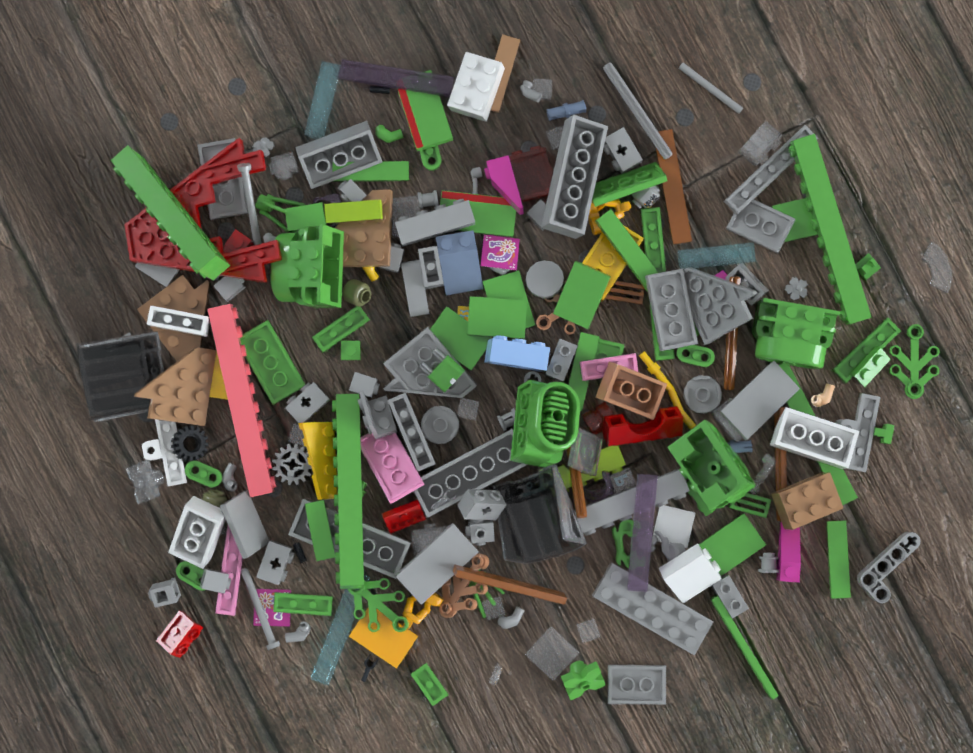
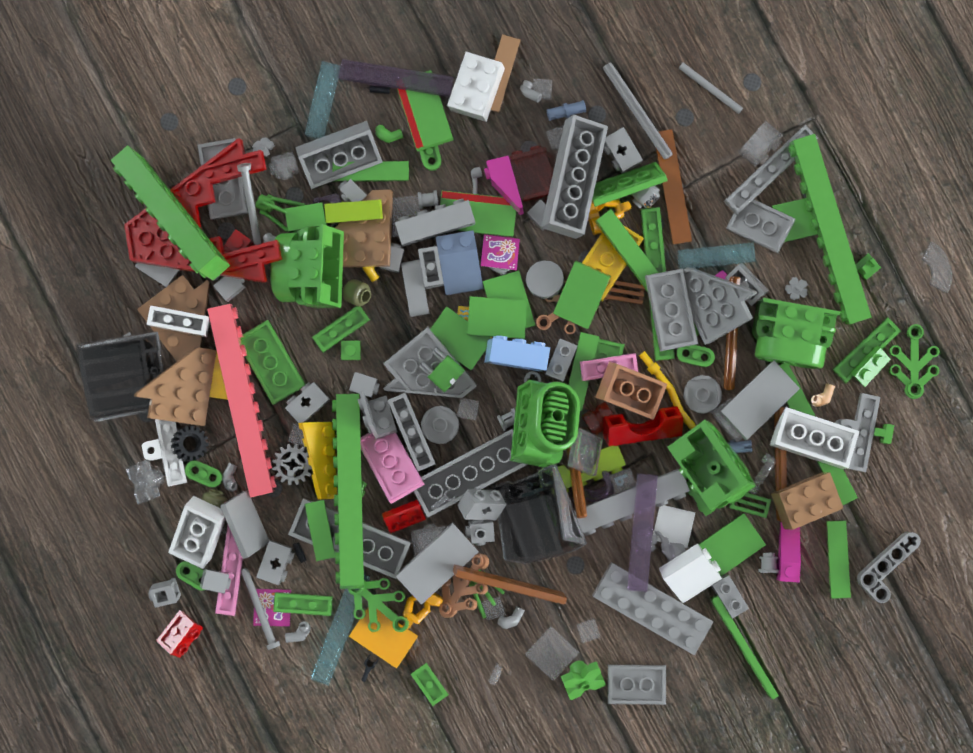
(625, 527): bright green helmet -> none

